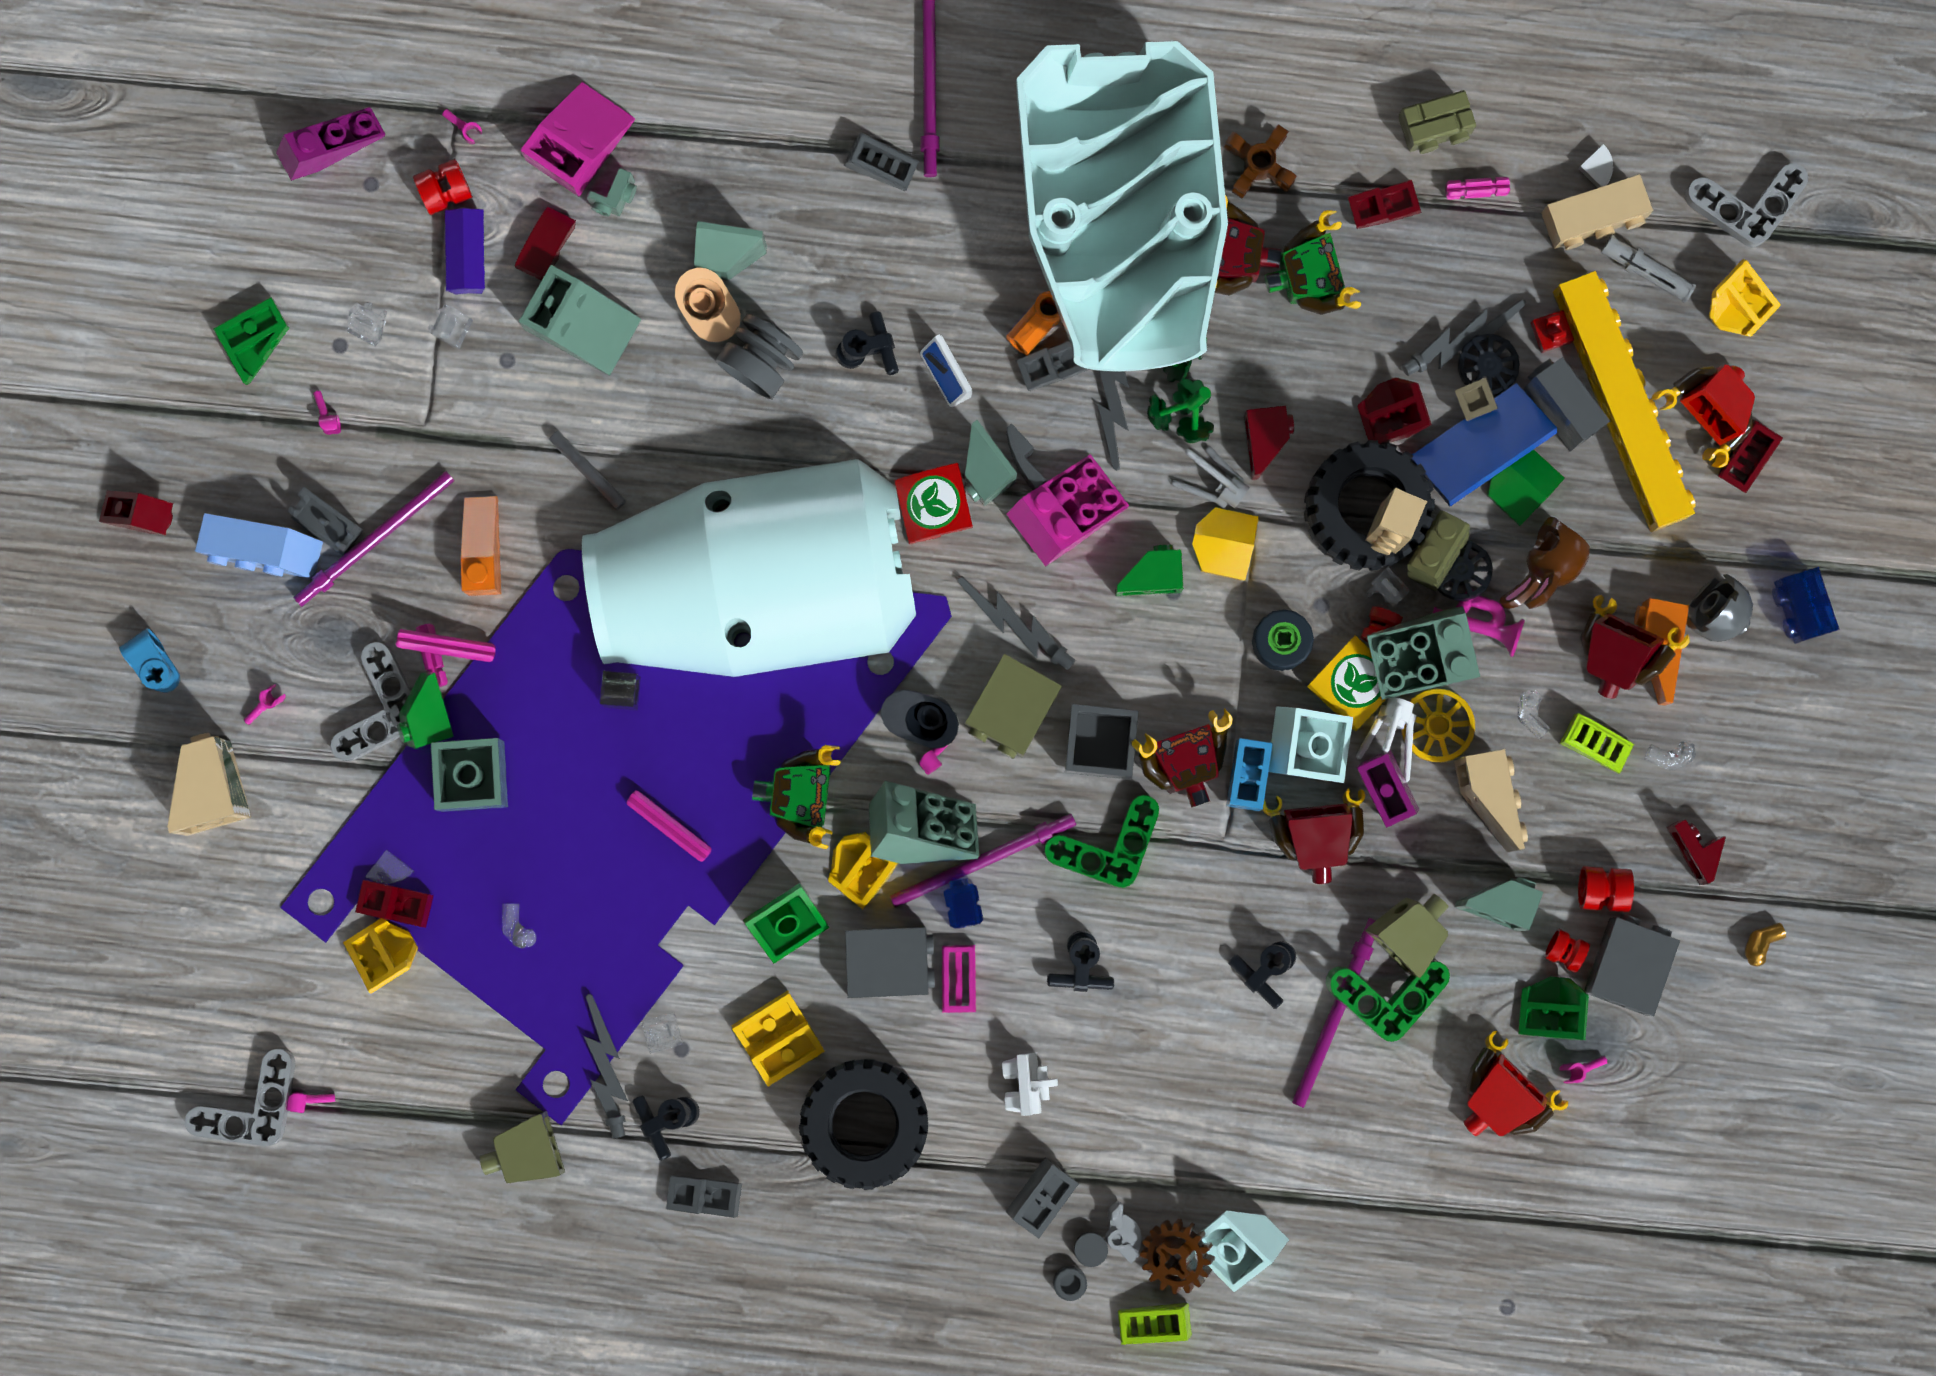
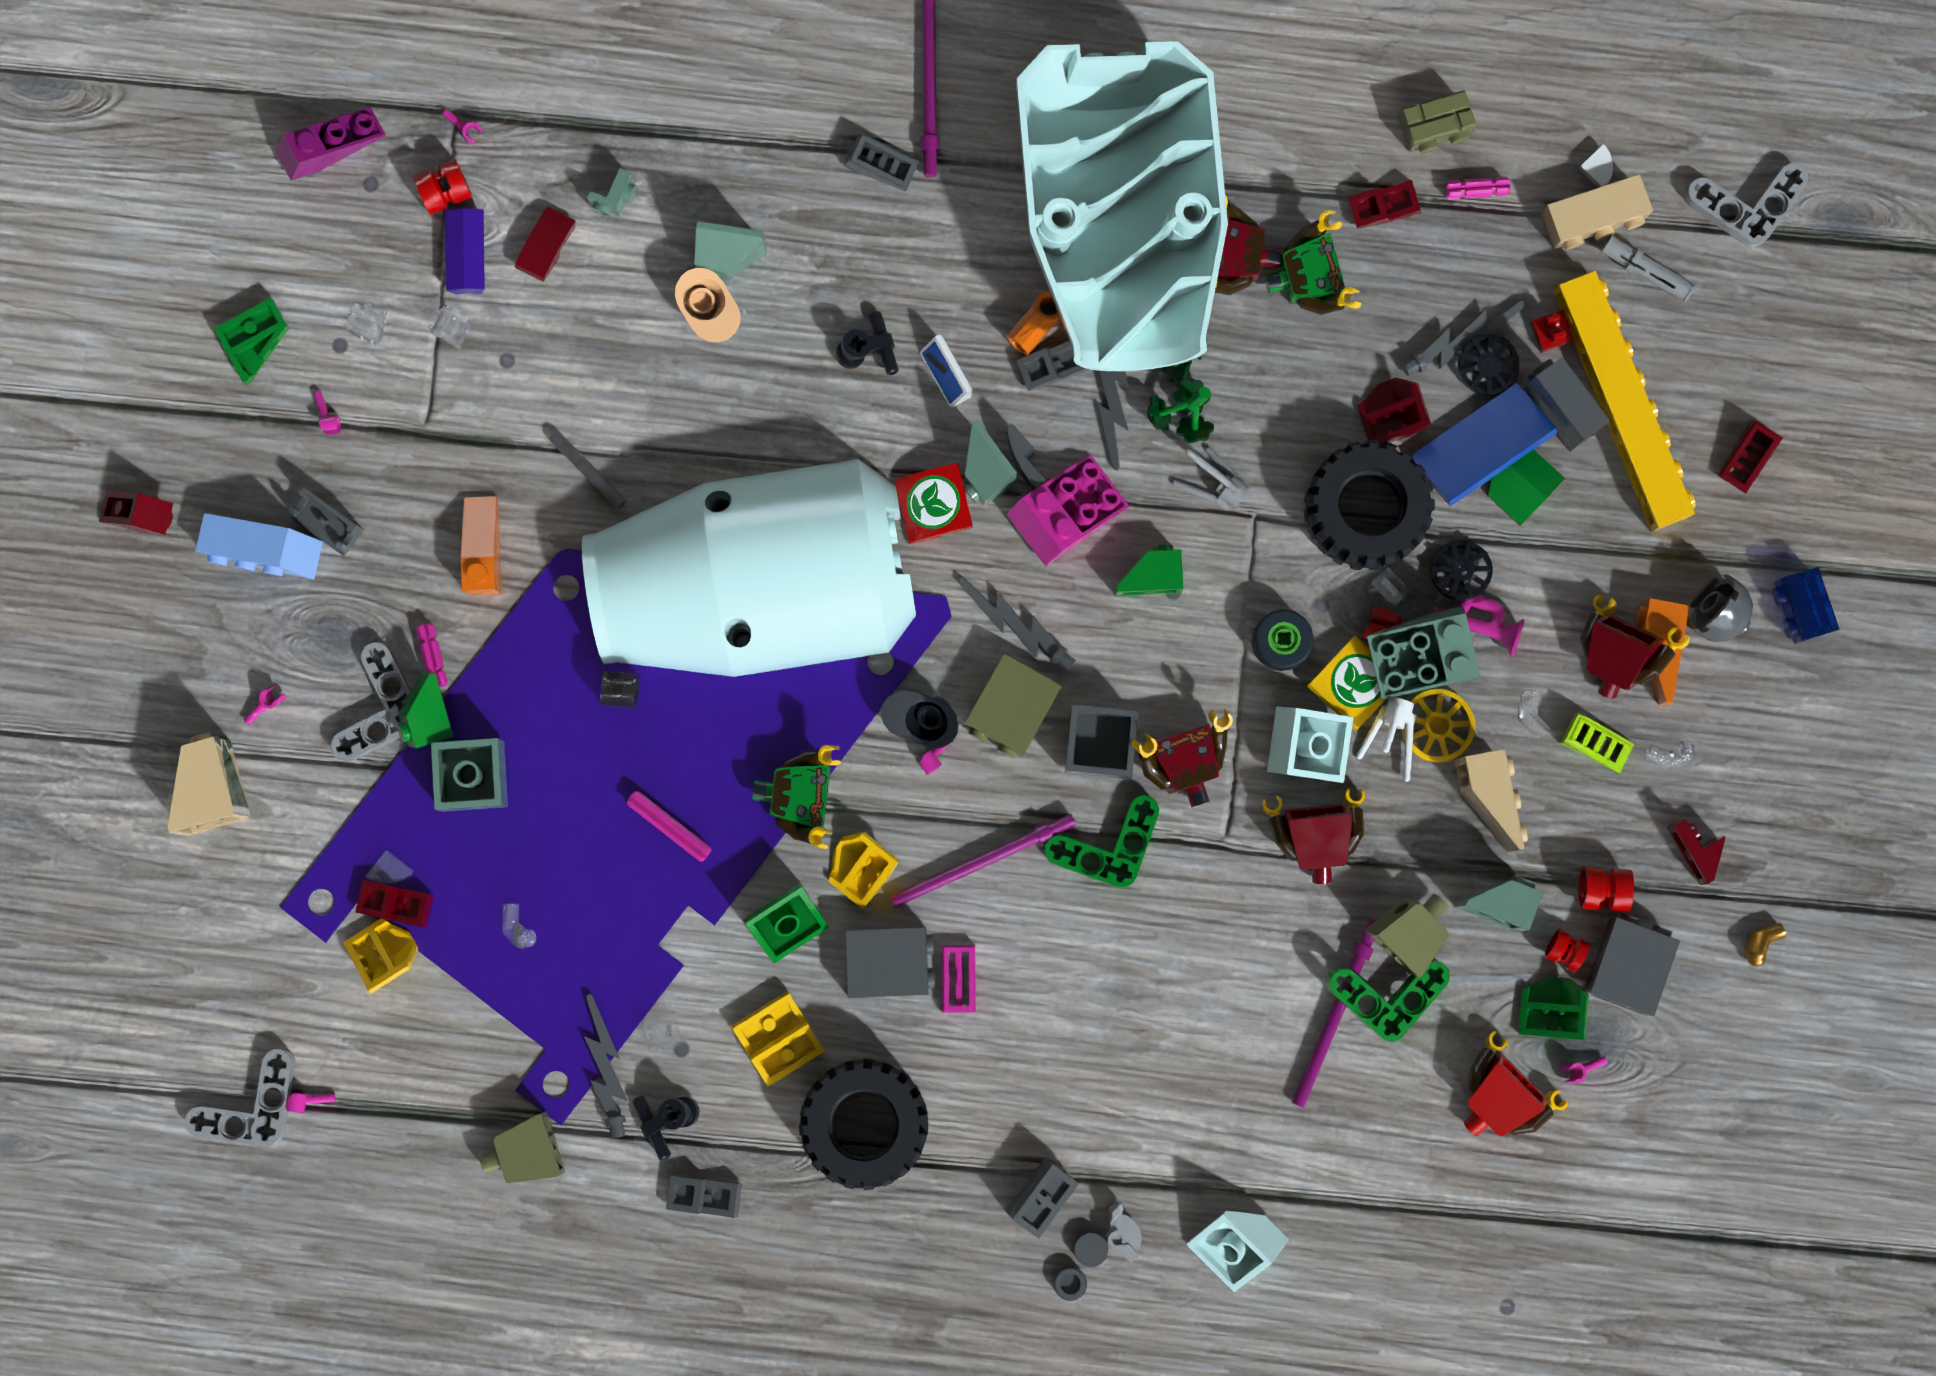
(147, 658): dark azure piece -> none
(324, 579): magenta bar -> none
(445, 645): dark pink axle -> none
(577, 138): dark pink slope -> none
(579, 320): sand green slope -> none
(759, 356): dark grey wheel -> none
(921, 826): sand green slope -> none
(962, 902): clear blue brick -> none
(1032, 1084): white hips -> none
(1080, 979): black piece -> none
(1166, 1244): reddish brown gear -> none
(1183, 1334): lime slope -> none
(1225, 542): yellow slope -> none
(1239, 147): reddish brown pin -> none
(1249, 774): dark azure brick -> none
(1257, 980): black piece -> none
(1266, 436): dark red slope -> none
(1388, 788): magenta brick -> none
(1395, 522): tan brick -> none
(1438, 550): olive brick -> none
(1476, 399): dark tan plate -> none
(1550, 565): reddish brown piece -> none
(1718, 403): red torso -> none
(1742, 301): yellow slope -> none

